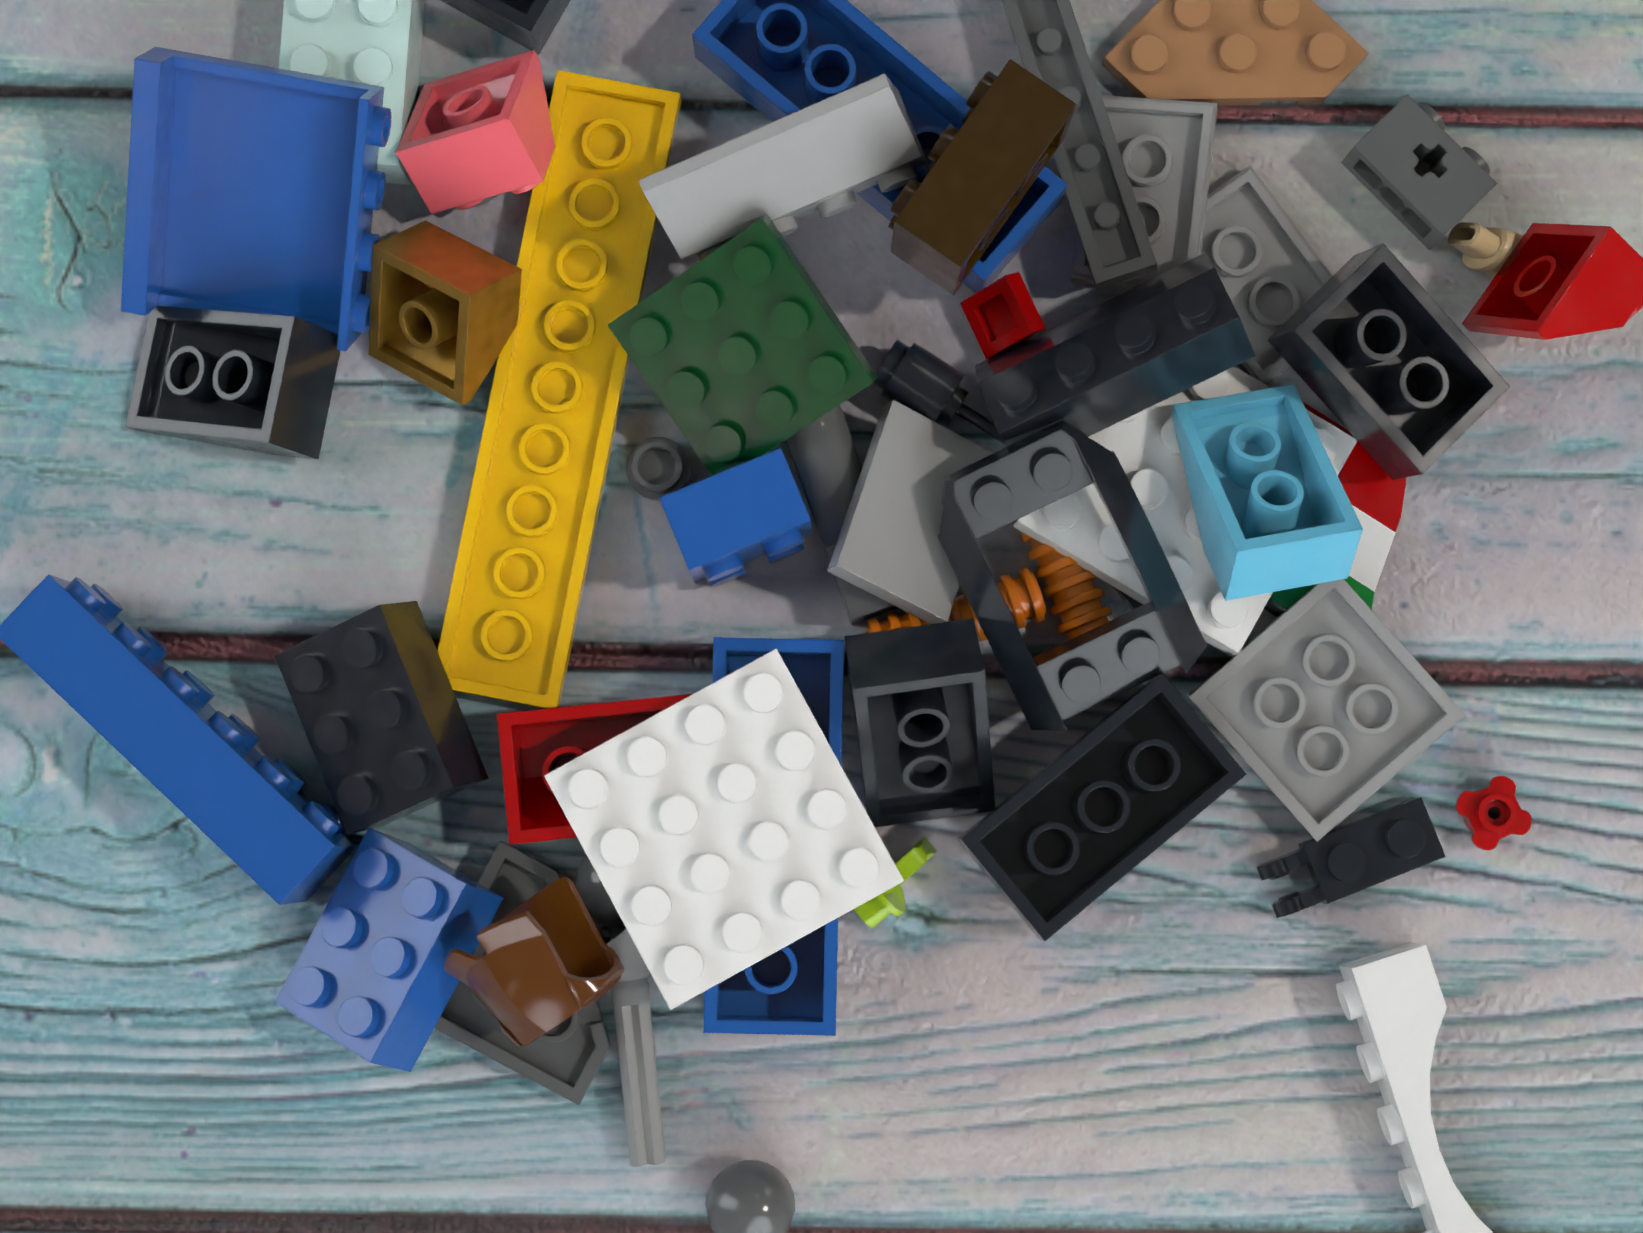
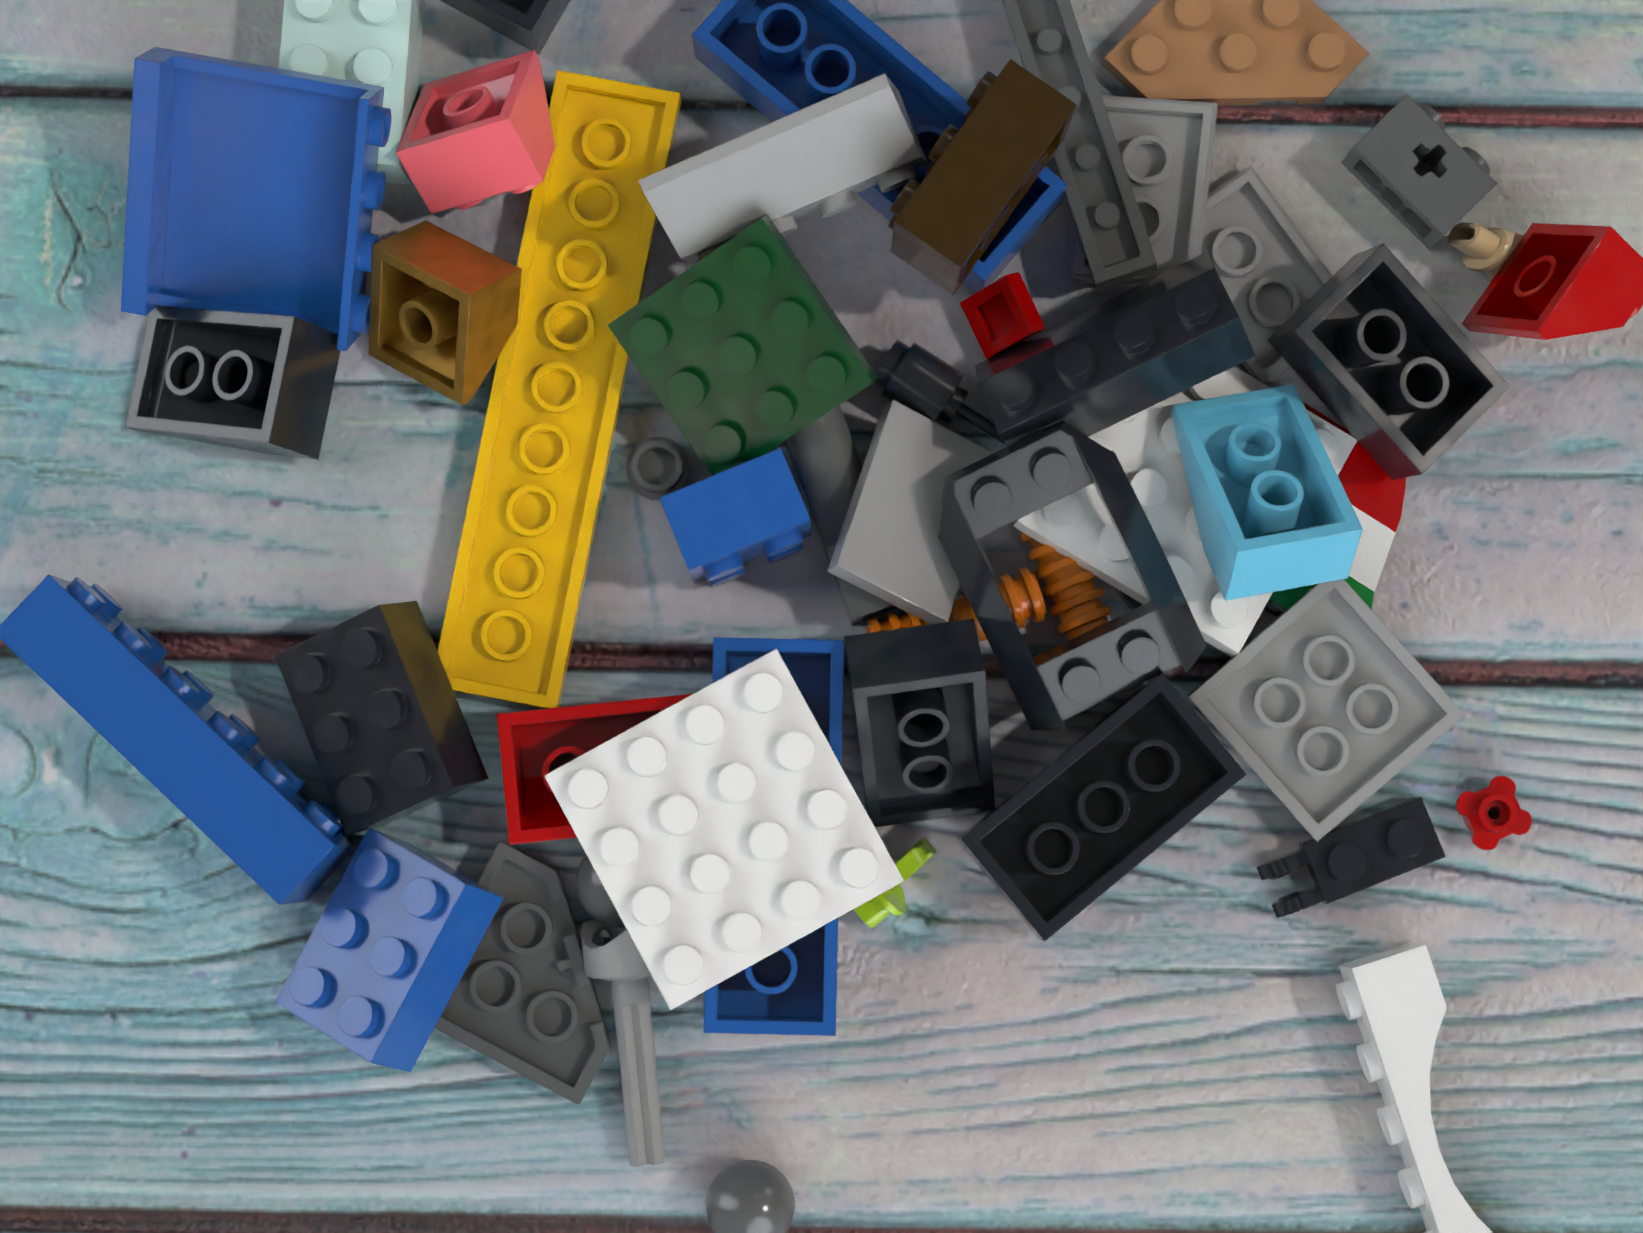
(539, 963): reddish brown piece -> none

